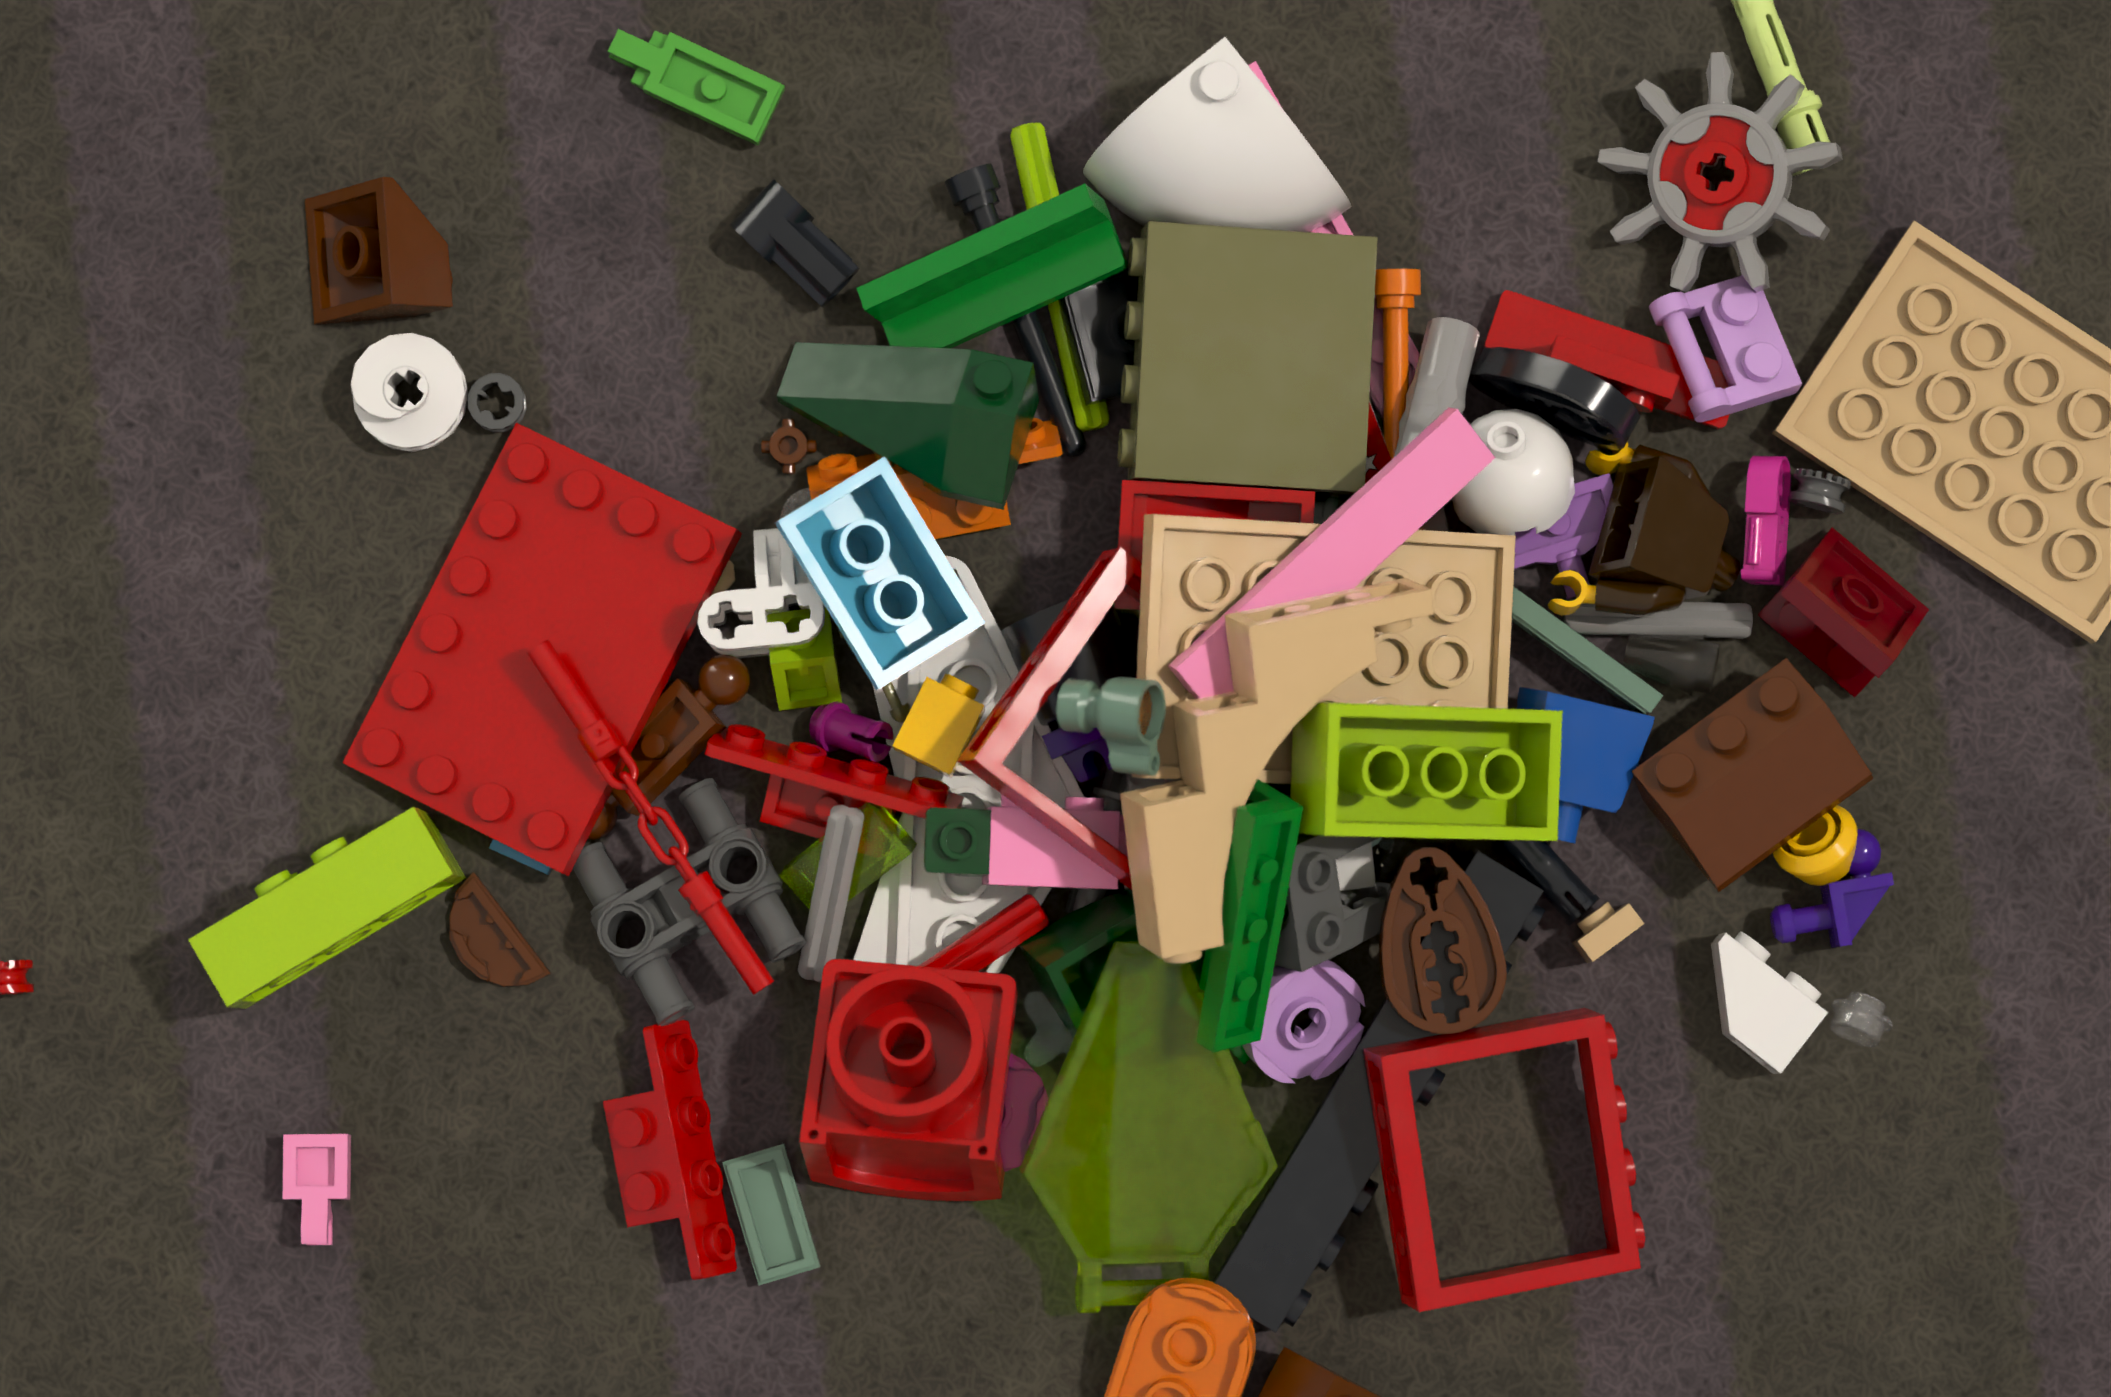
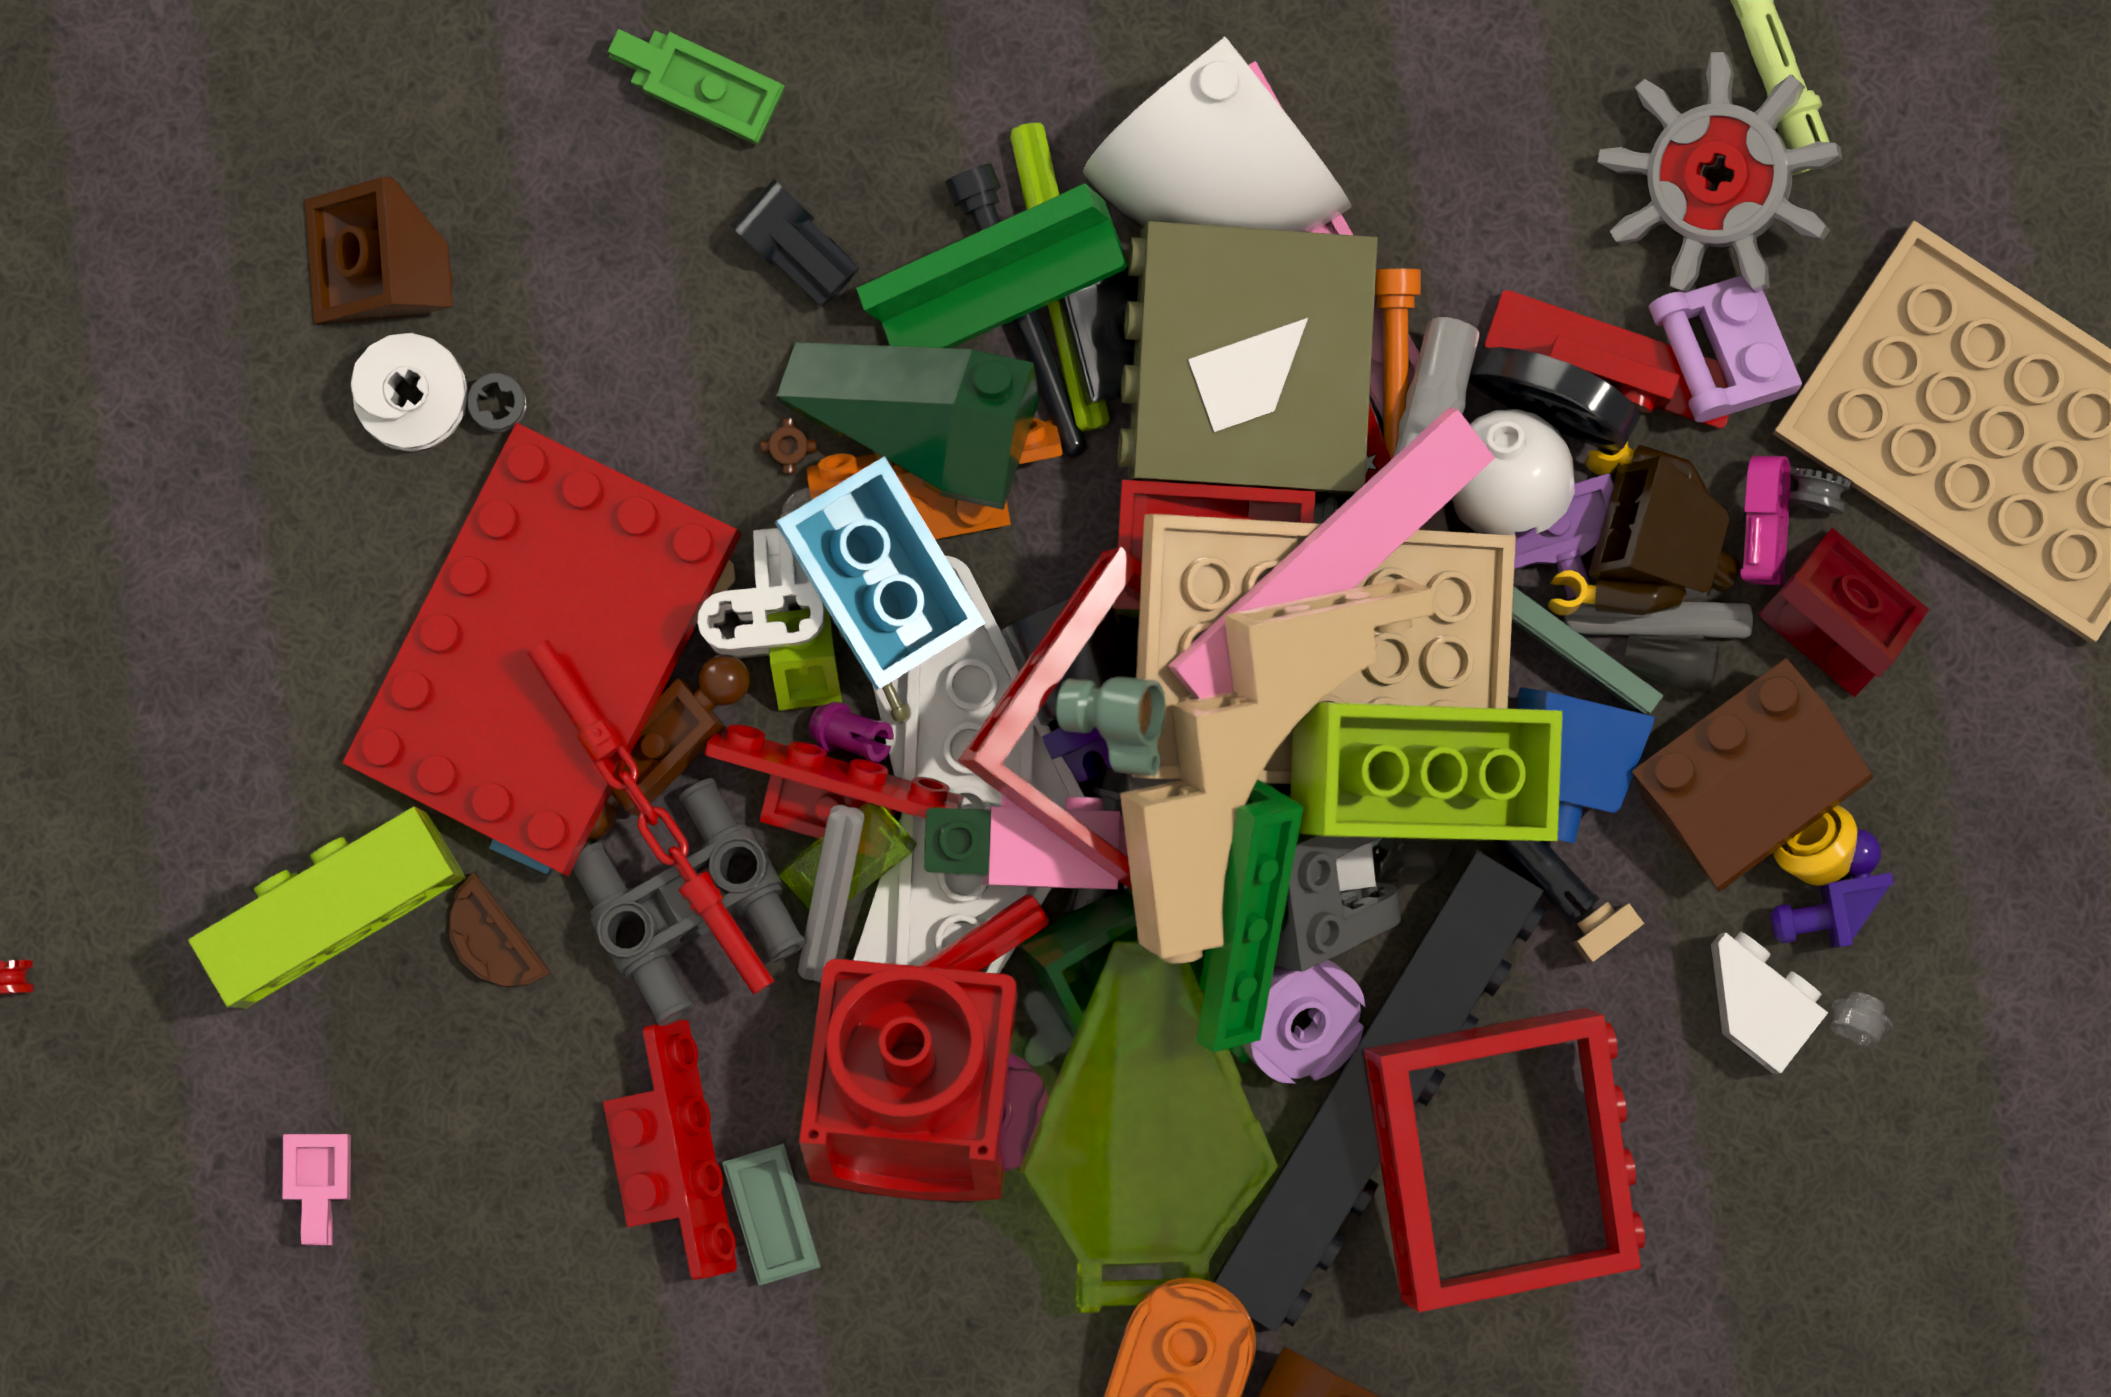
(940, 724): yellow brick -> none
(1246, 376): none -> white sticker
(1476, 946): reddish brown piece -> none

